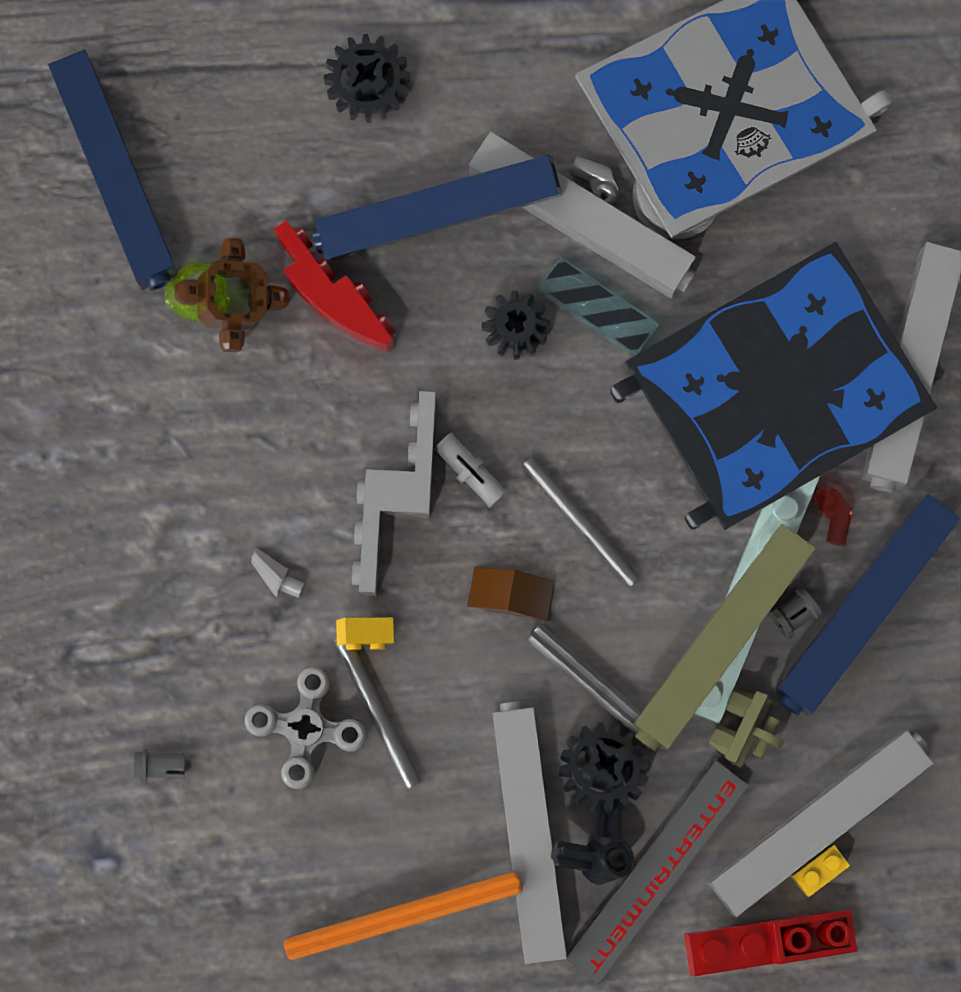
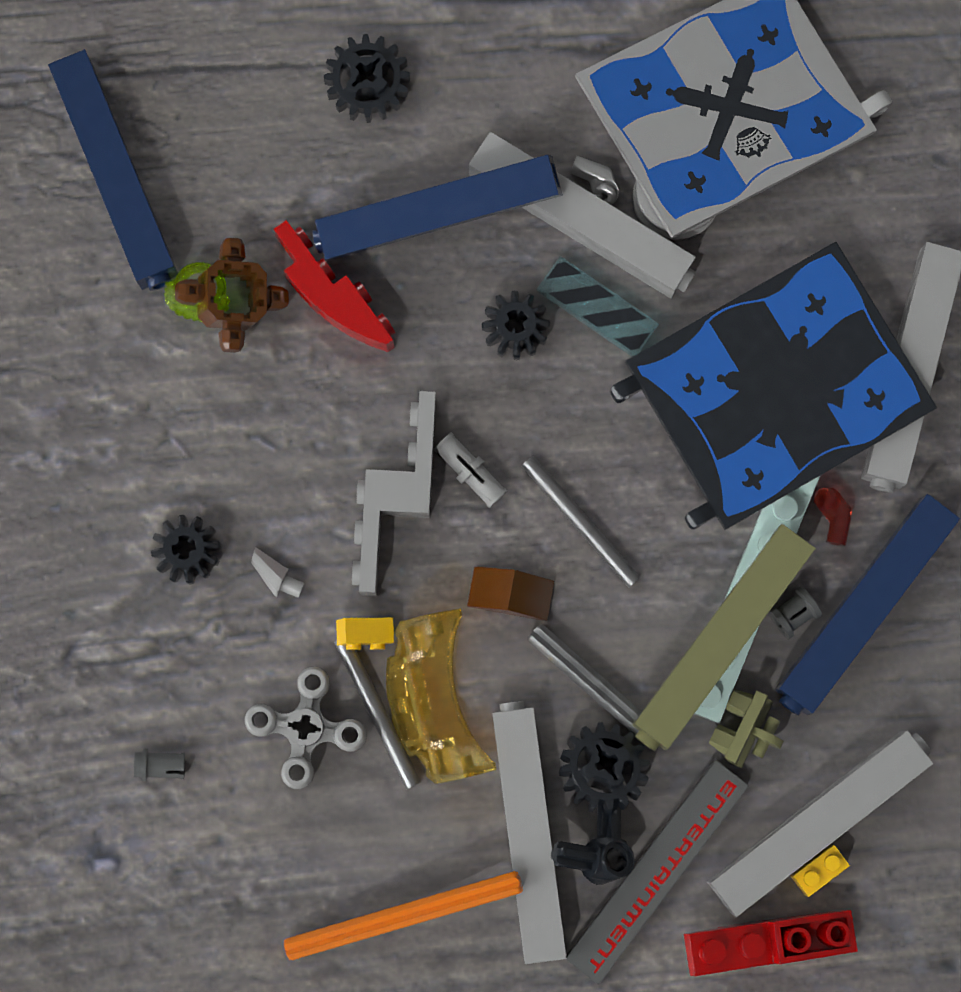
(175, 541): none -> black gear
(426, 700): none -> clear yellow windscreen

